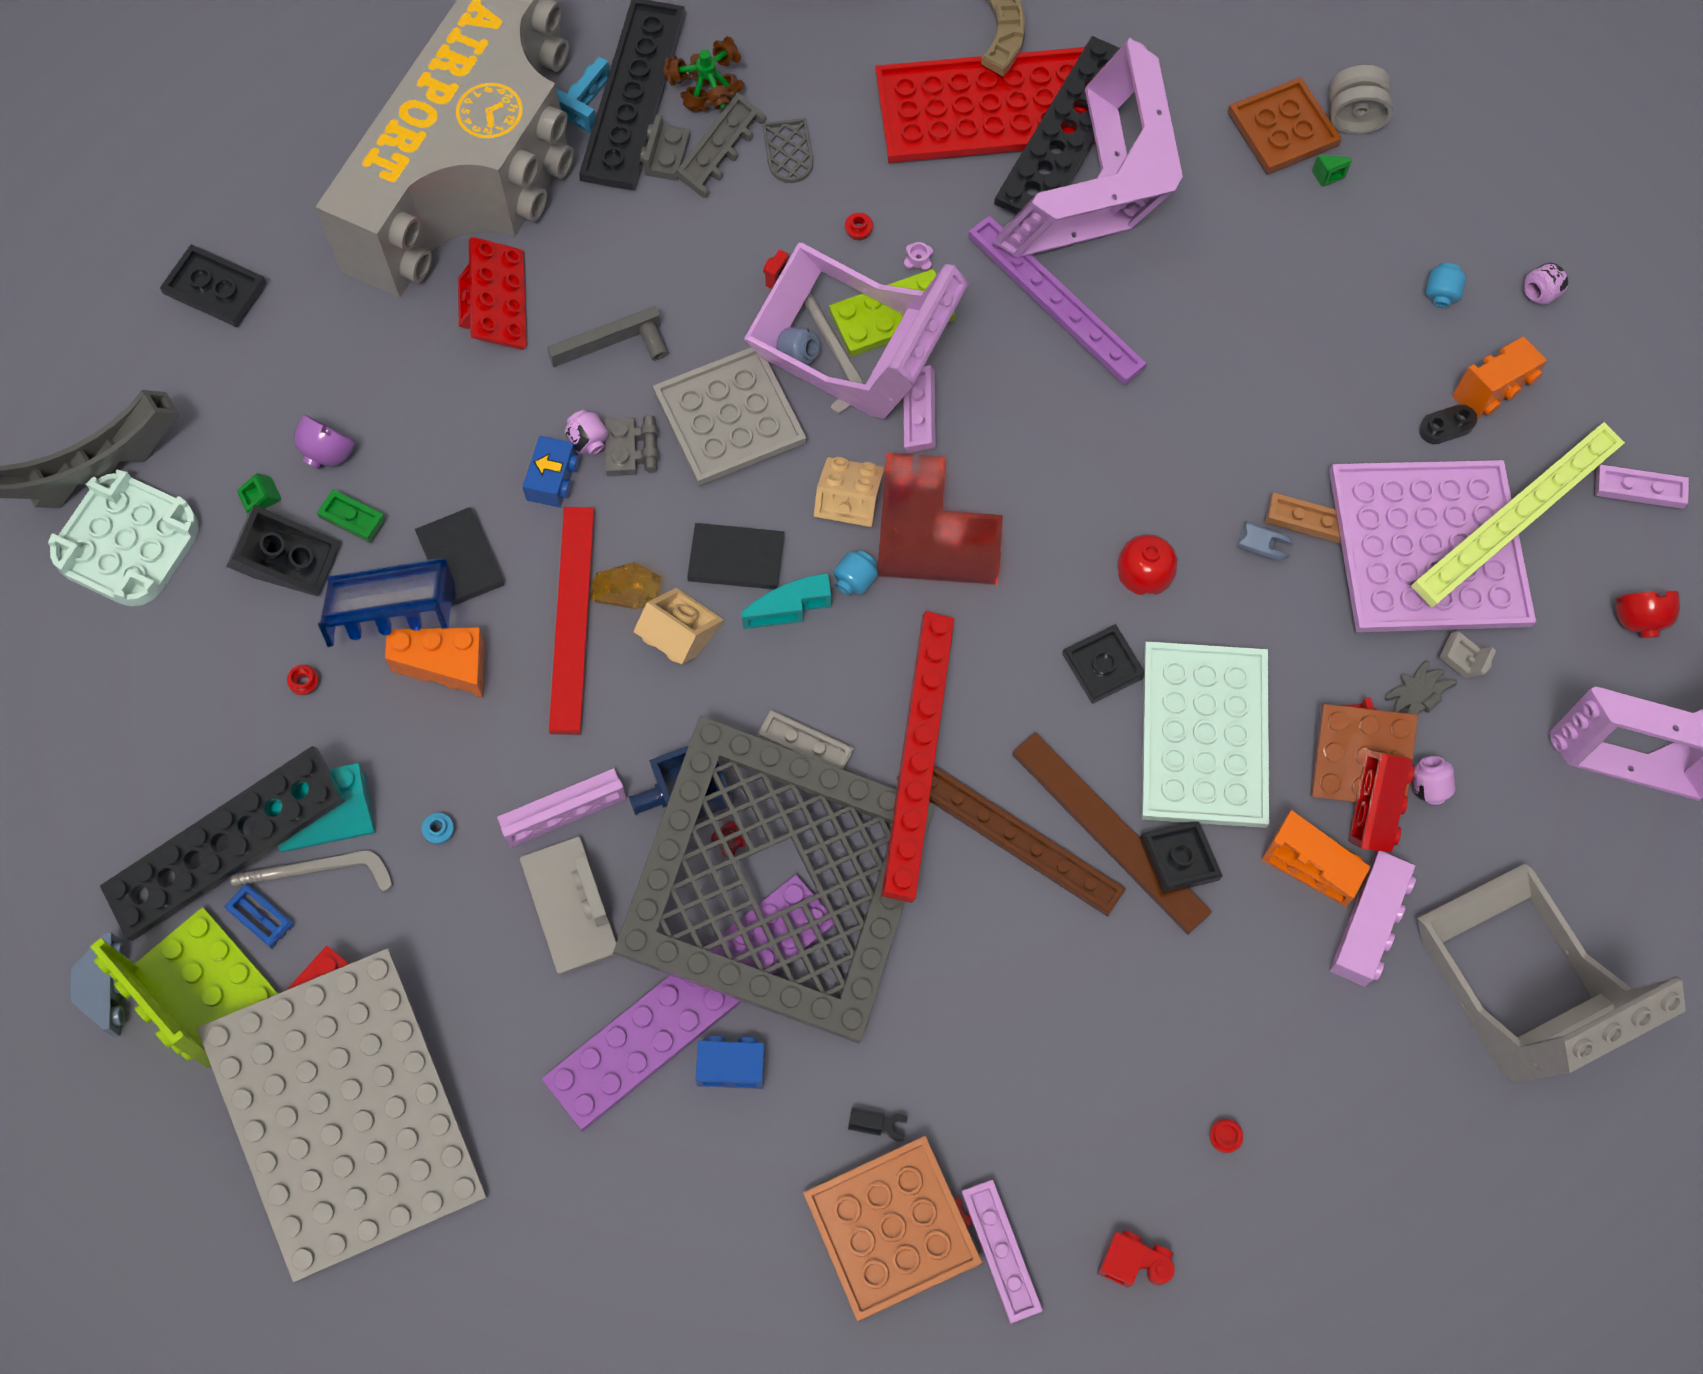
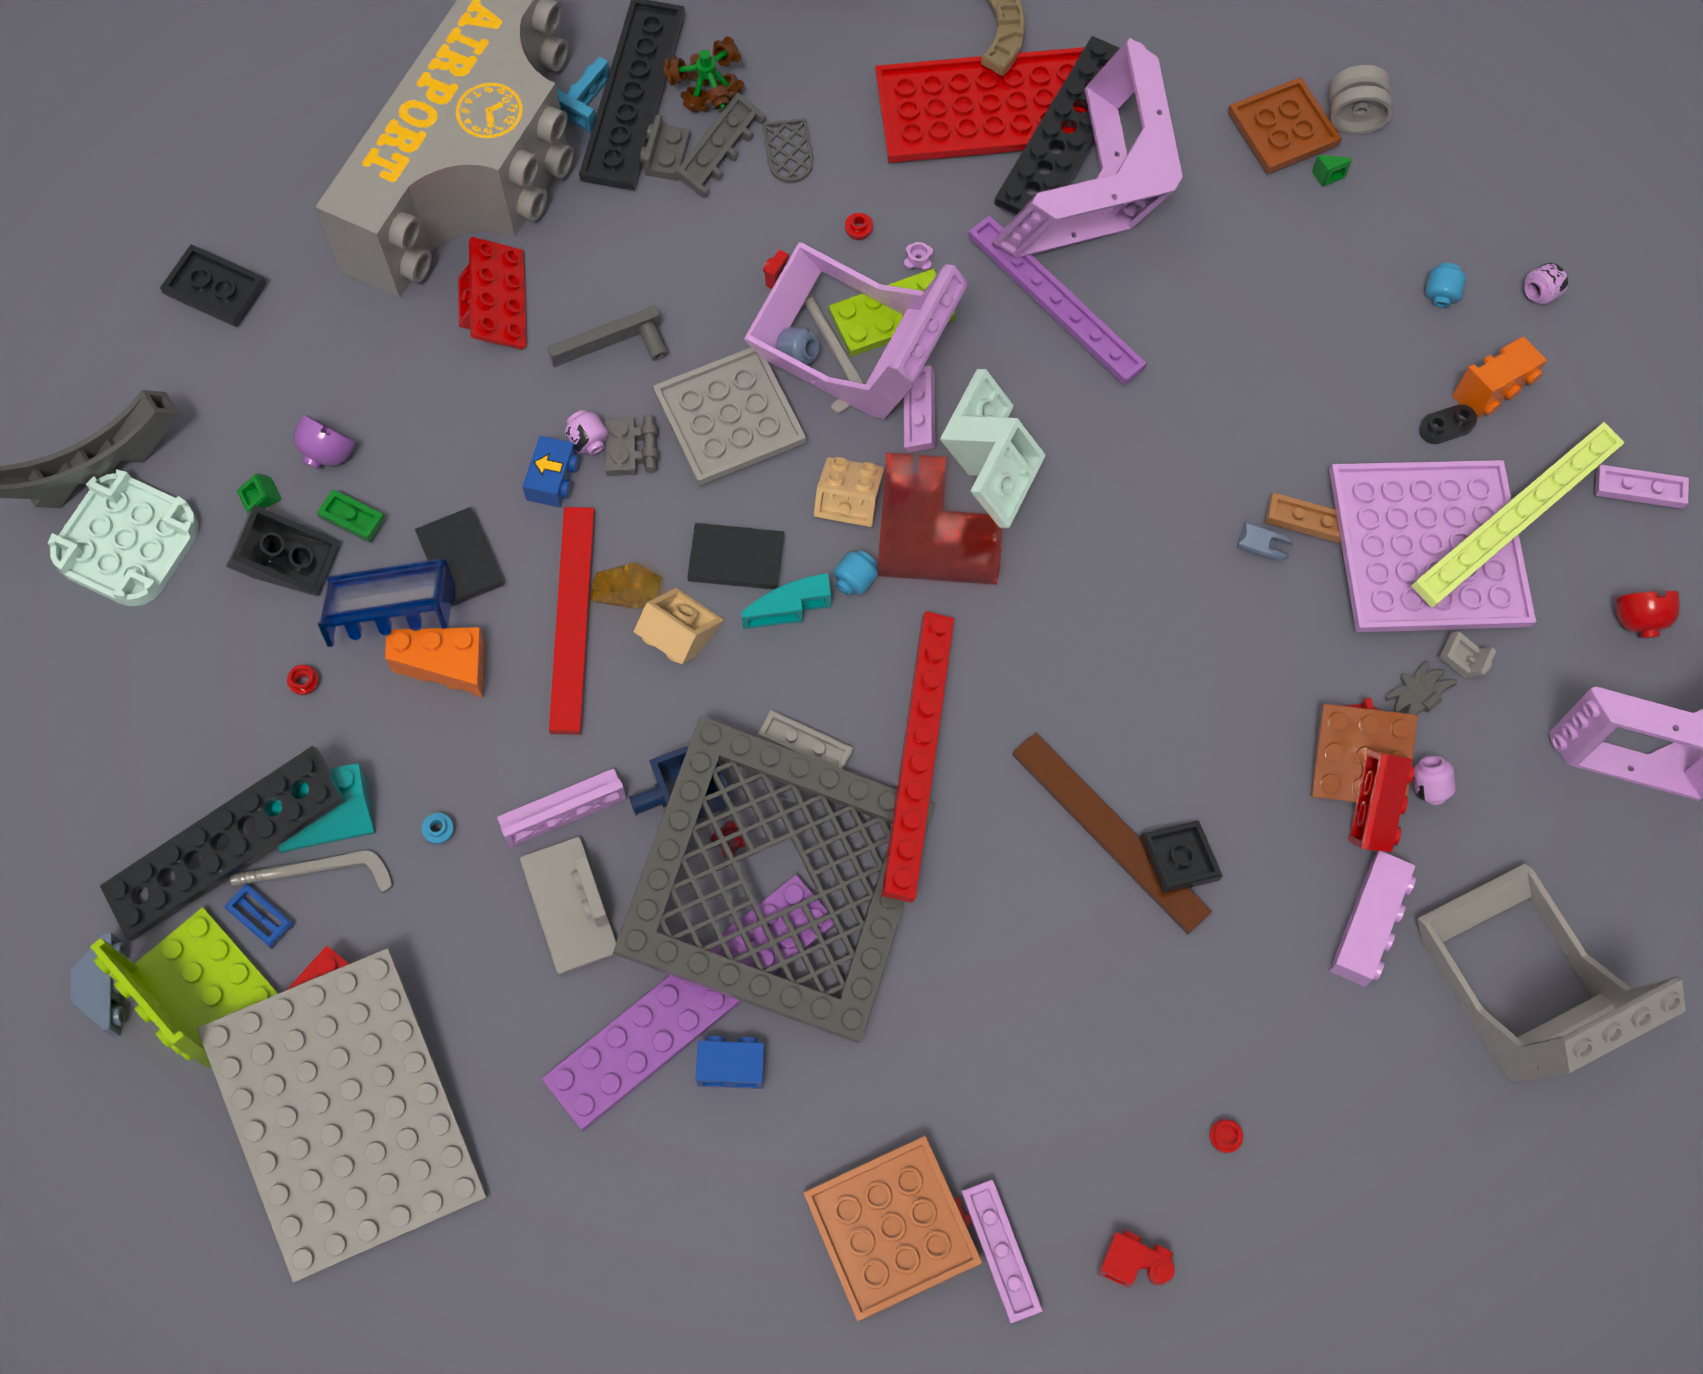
(875, 1123): black bar -> none
(993, 448): none -> light aqua bracket
(1024, 843): reddish brown tile -> none
(1103, 663): black tile -> none
(1147, 565): red cylinder -> none
(1205, 735): light aqua plate -> none
(1316, 859): orange wedge -> none

